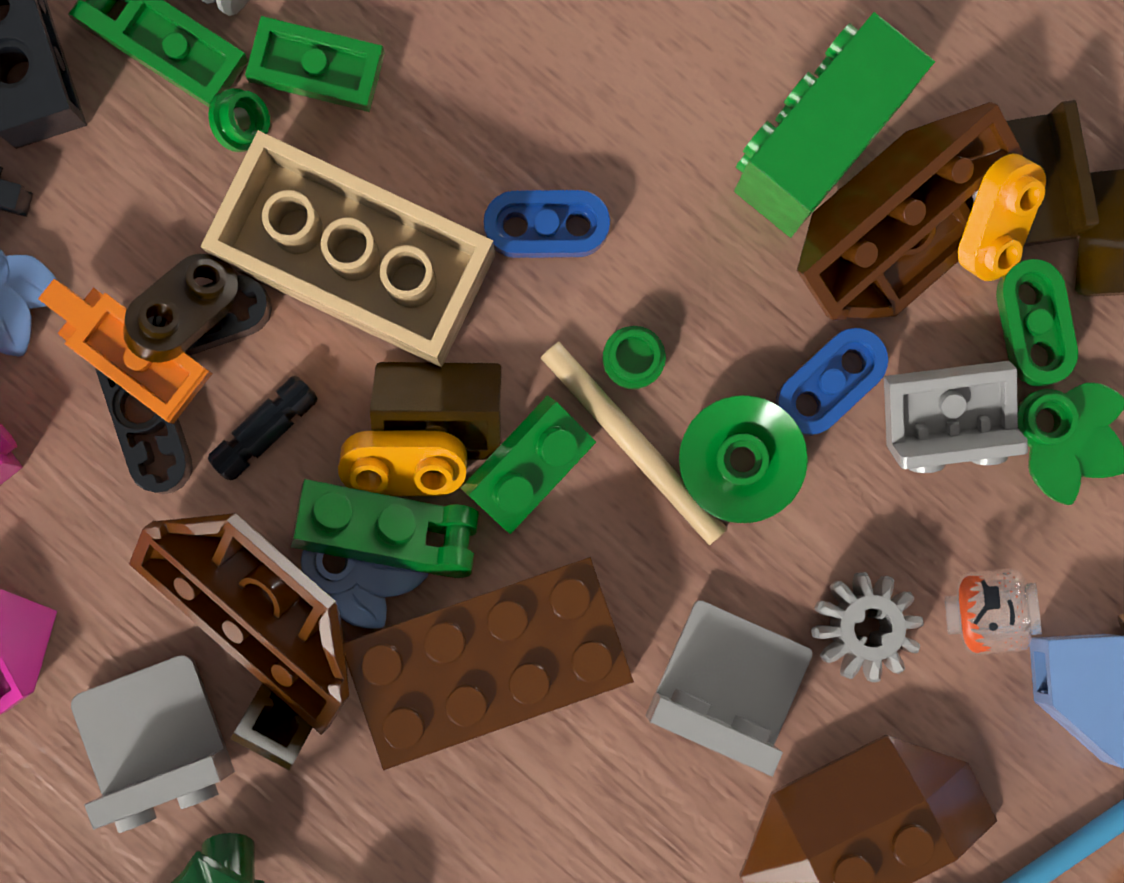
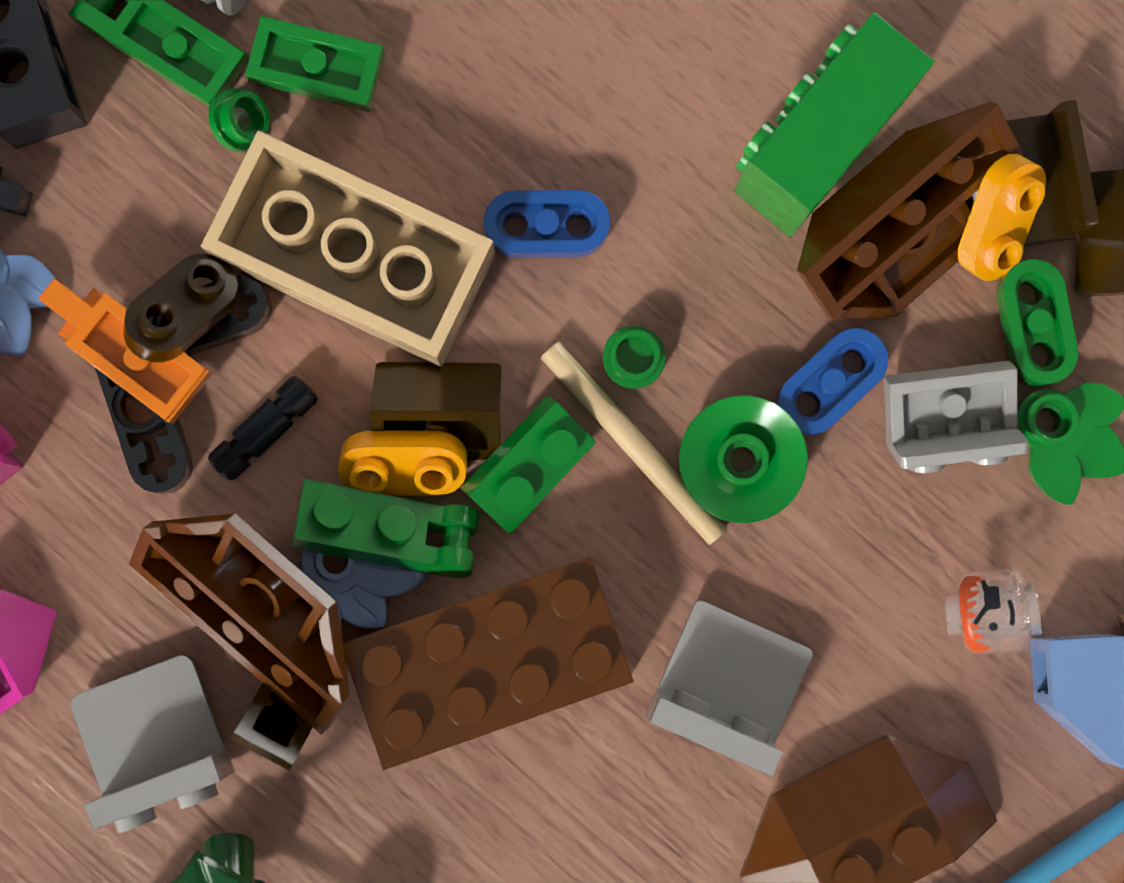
(882, 643): light grey gear -> none

